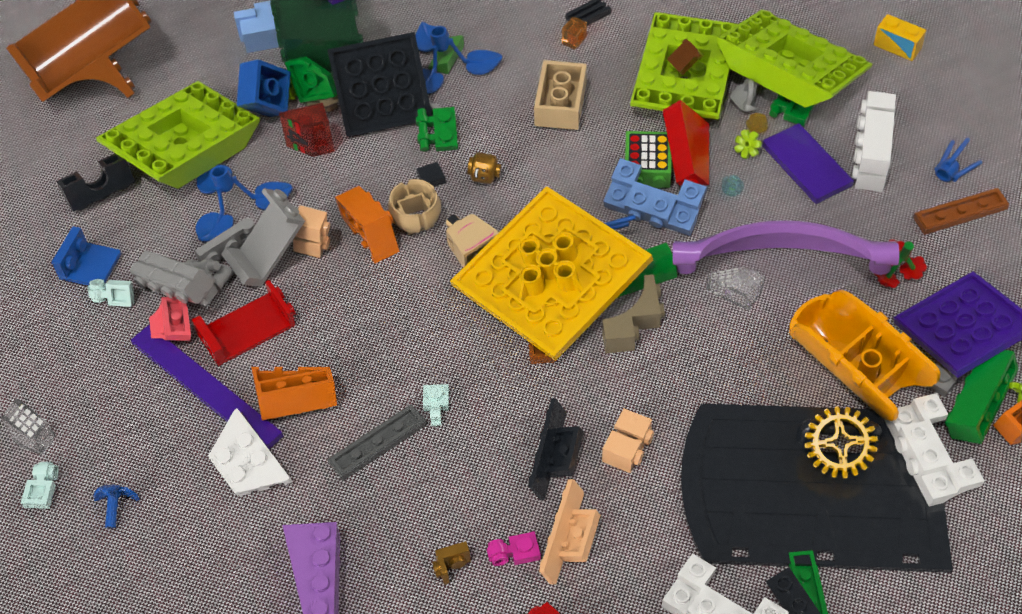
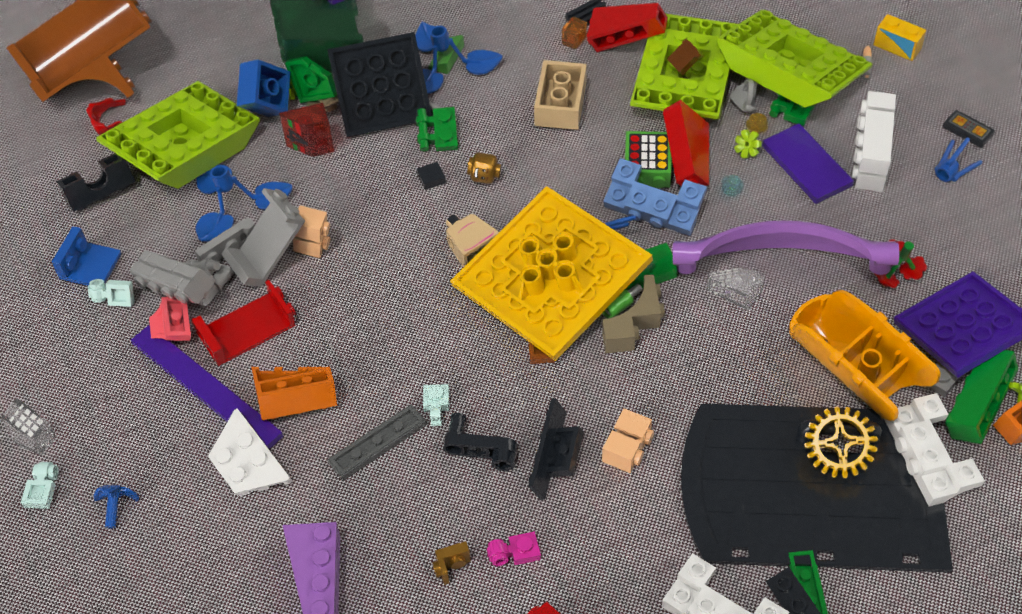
(96, 110): none -> red helmet
(257, 27): light blue plate -> none
(370, 221): orange wedge -> none
(412, 198): tan piece -> none
(499, 449): none -> black beam
(571, 533): light nougat bracket -> none
(622, 302): none -> bright green piece
(625, 24): none -> red slope
(868, 56): none -> piece
(961, 211): dark orange tile -> none
(968, 127): none -> tile

